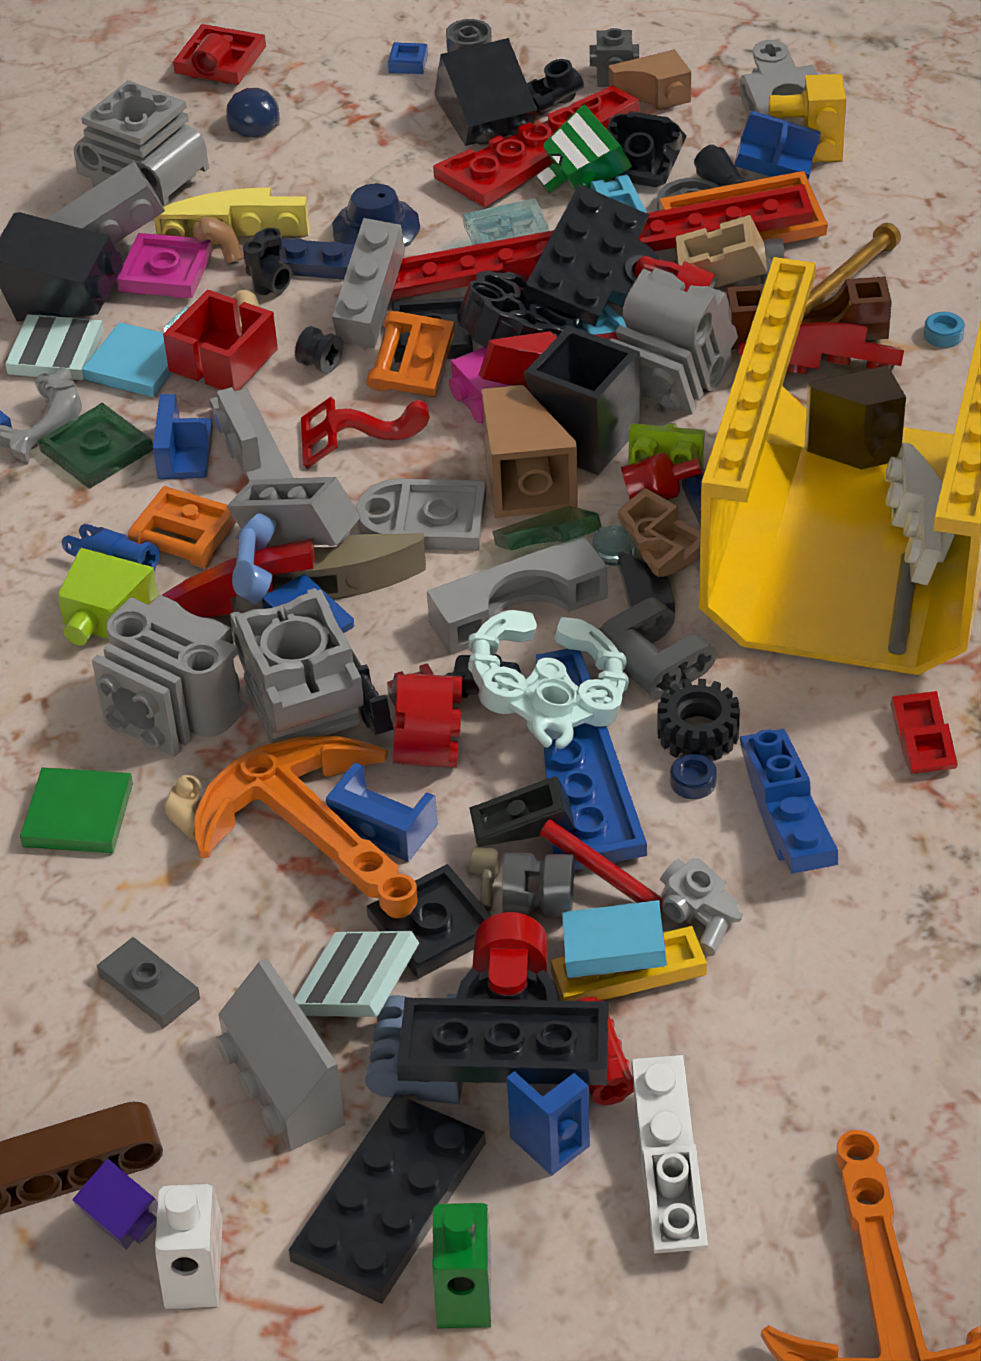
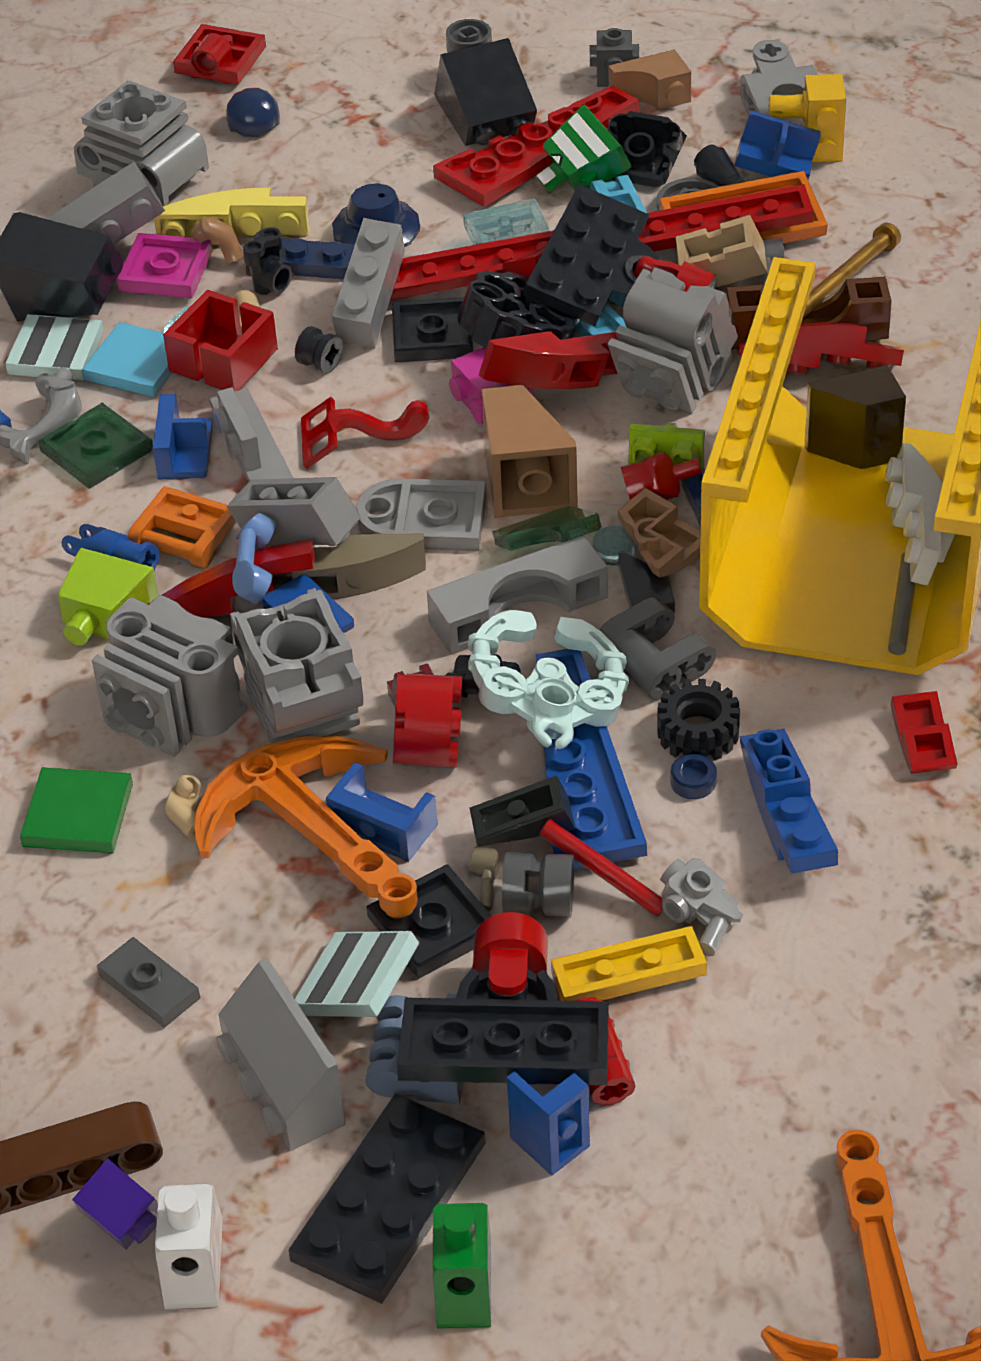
(375, 708): black piece -> none
(408, 58): blue tile -> none
(423, 356): orange plate -> none
(557, 86): black plate -> none
(590, 392): black slope -> none
(613, 939): medium azure tile -> none
(668, 1155): white slope -> none
(944, 329): dark azure tile -> none

